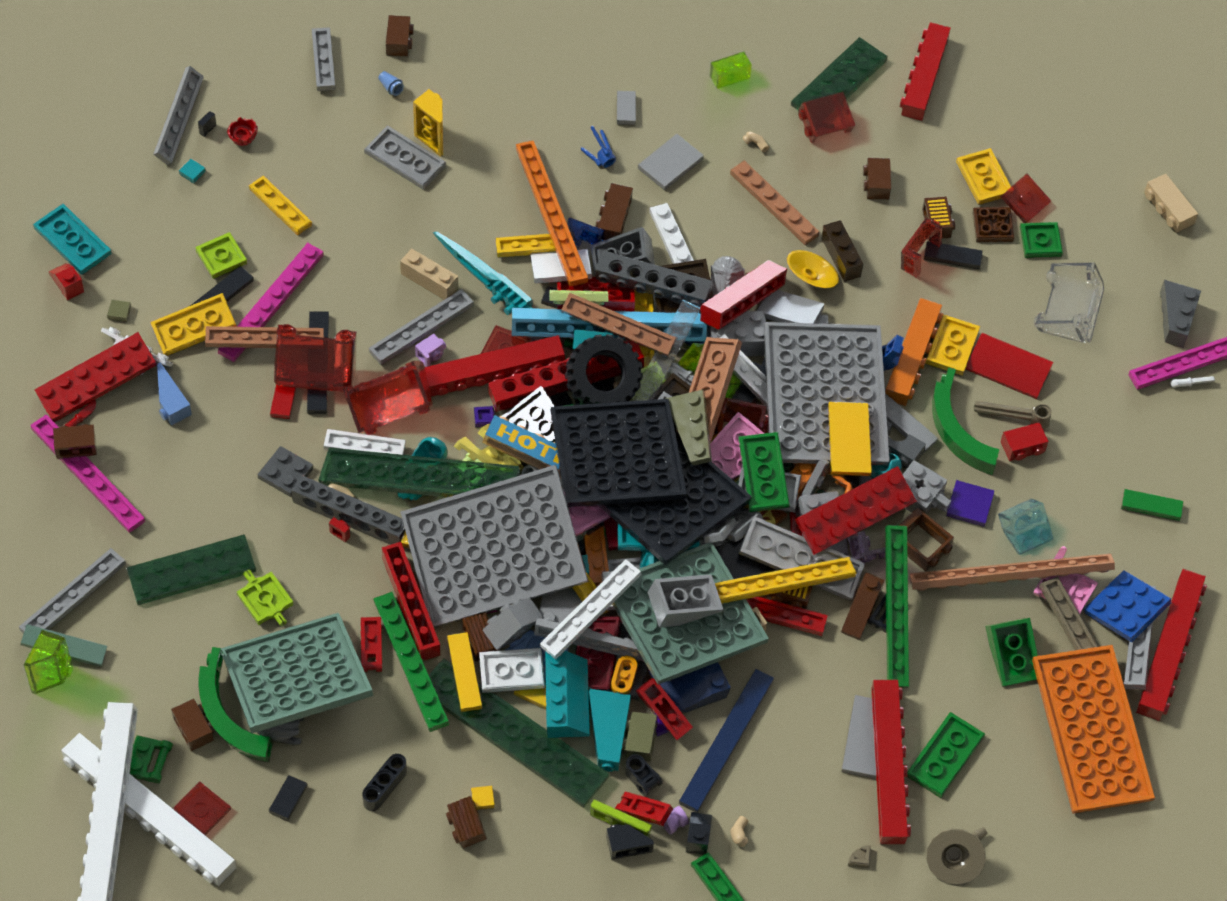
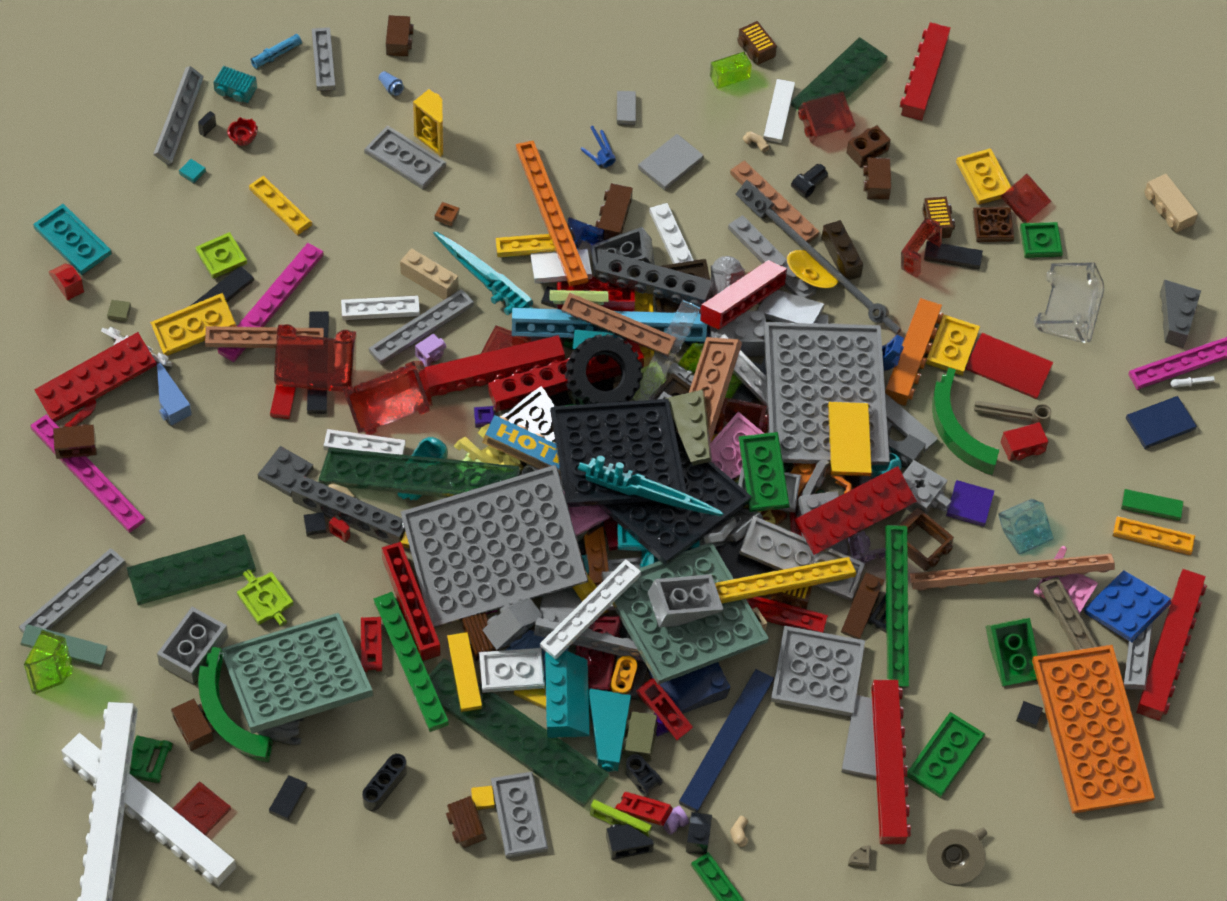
(191, 643): none -> light grey brick
(235, 84): none -> teal brick
(269, 54): none -> dark azure pin
(315, 523): none -> black tile
(380, 307): none -> white plate
(447, 213): none -> dark orange plate
(519, 815): none -> light grey tile
(640, 486): none -> teal piece
(757, 43): none -> reddish brown brick
(763, 206): none -> dark grey bar
(765, 251): none -> light grey plate
(779, 111): none -> white tile
(807, 183): none -> black piece
(818, 671): none -> light grey plate
(869, 144): none -> reddish brown brick
(1029, 714): none -> black tile
(1153, 535): none -> light orange tile
(1161, 422): none -> dark blue tile

